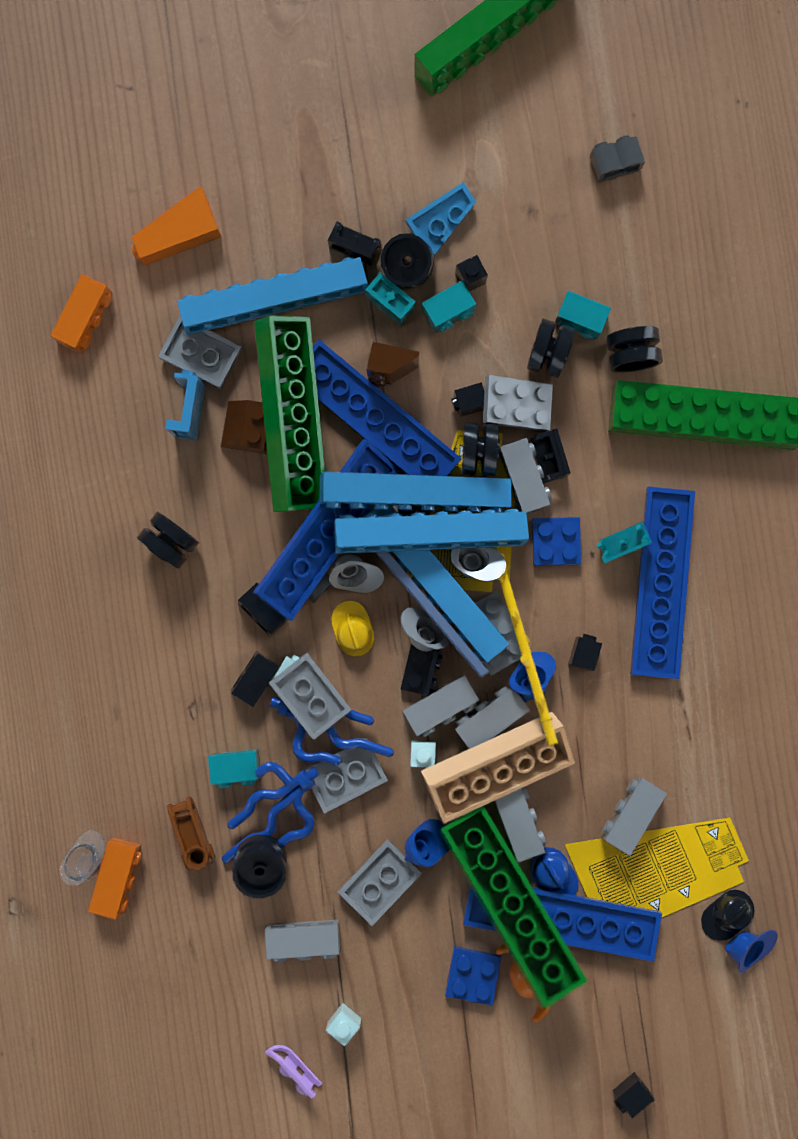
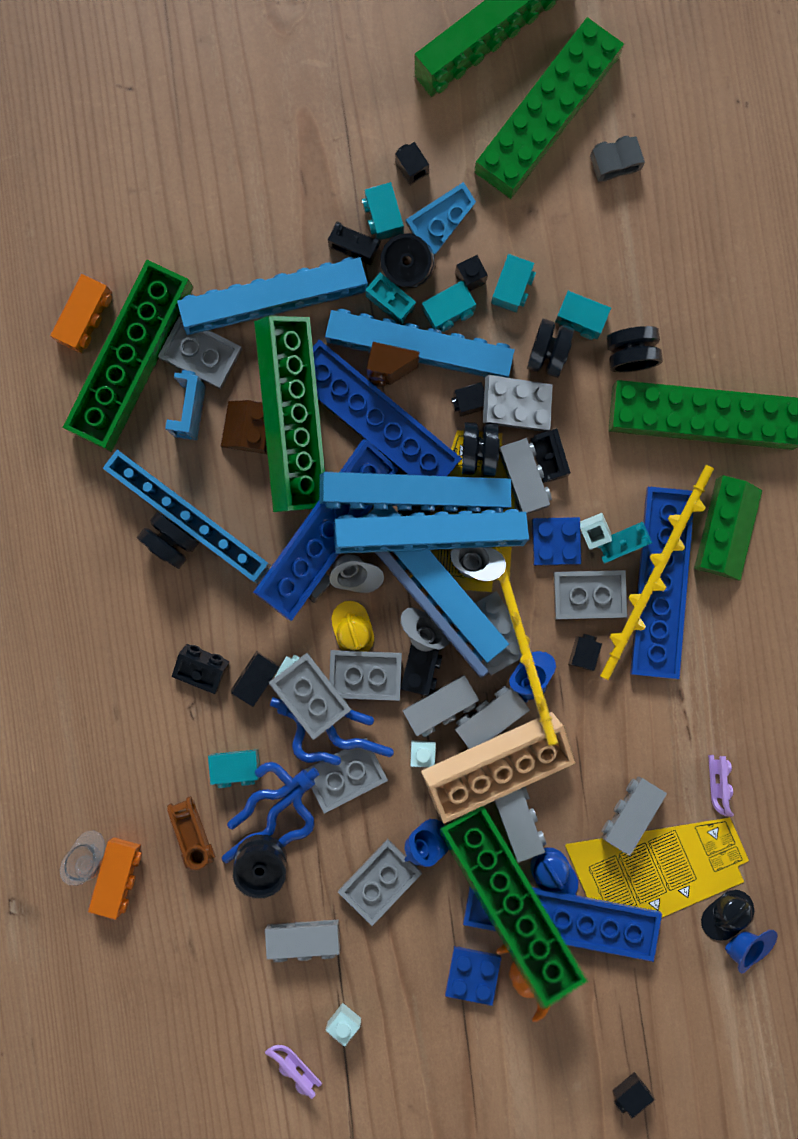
(128, 356): none -> green brick
(177, 229): orange slope -> none
(187, 516): none -> dark azure brick
(200, 668): none -> black bracket
(263, 614): black hinge -> none
(366, 674): none -> light grey plate
(384, 211): none -> teal brick
(411, 162): none -> black brick
(435, 348): none -> dark azure brick
(513, 282): none -> teal brick
(548, 108): none -> green brick
(590, 594): none -> light grey plate
(595, 531): none -> light aqua brick
(654, 582): none -> yellow plant
(722, 789): none -> lavender piece
(728, 527): none -> green slope

